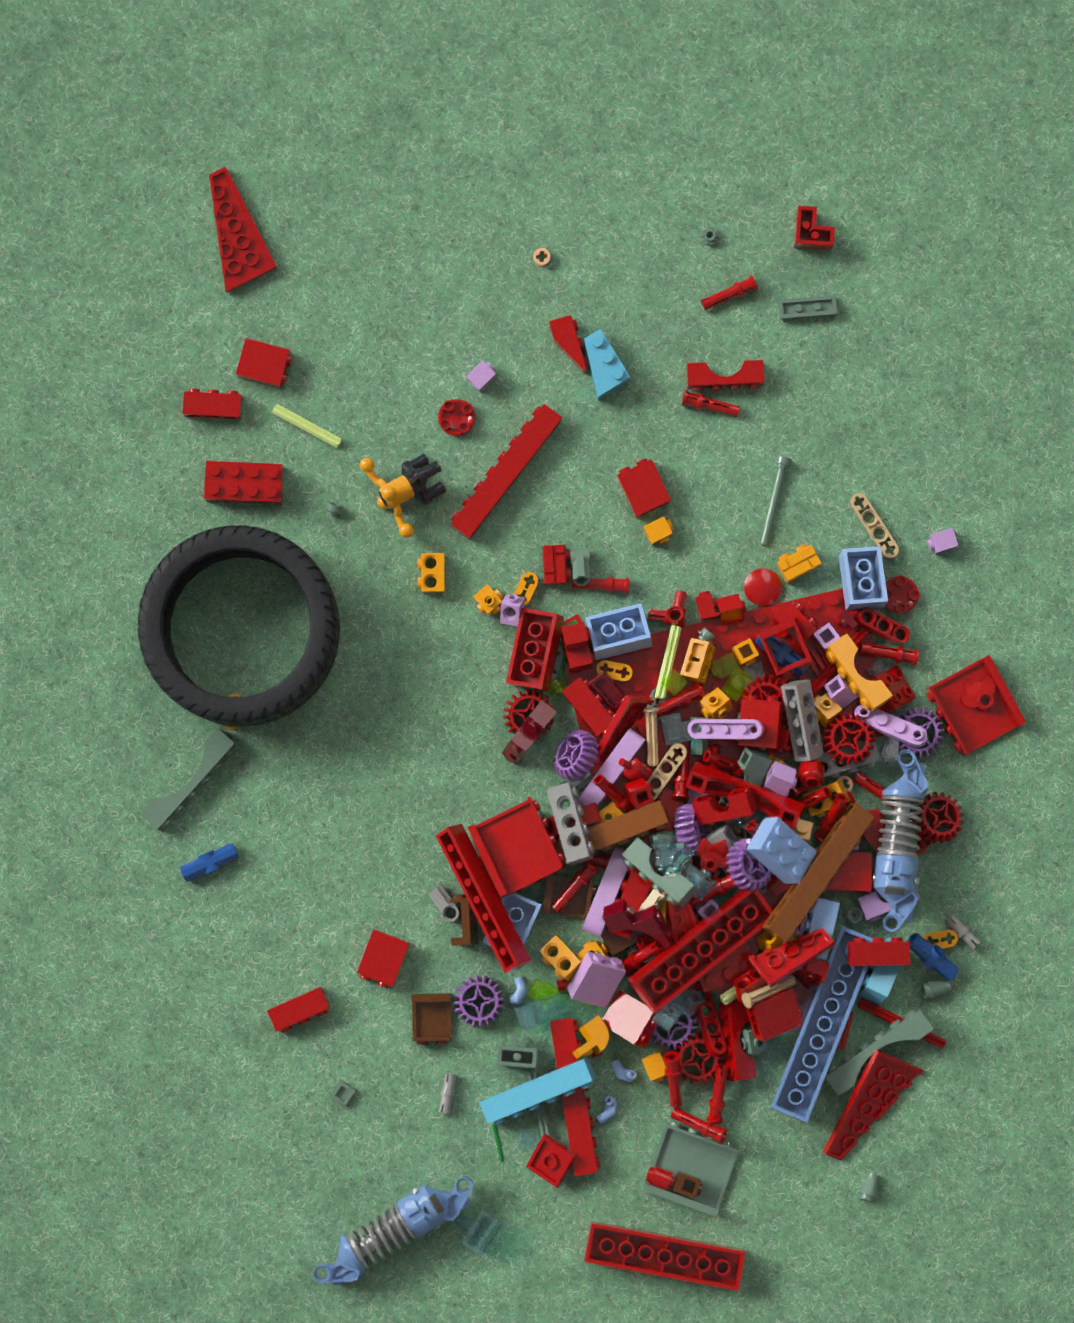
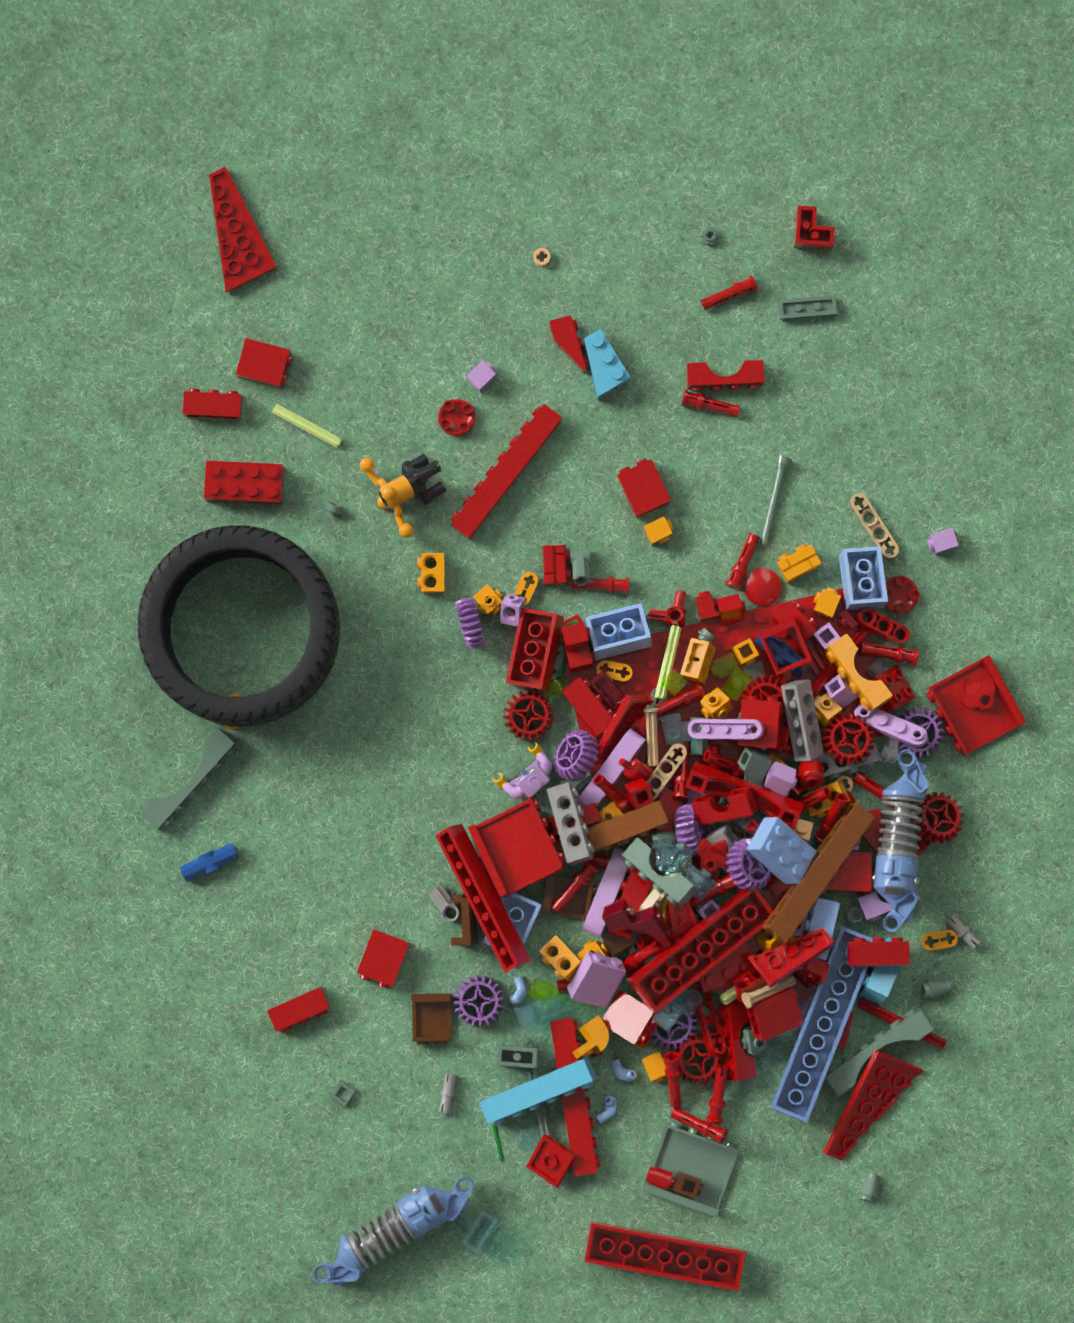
(470, 623): none -> medium lavender gear
(528, 732): dark red arch -> none
(530, 778): none -> lavender torso
(739, 570): none -> red pin
(826, 602): none -> light orange brick
(933, 957): blue piece -> none

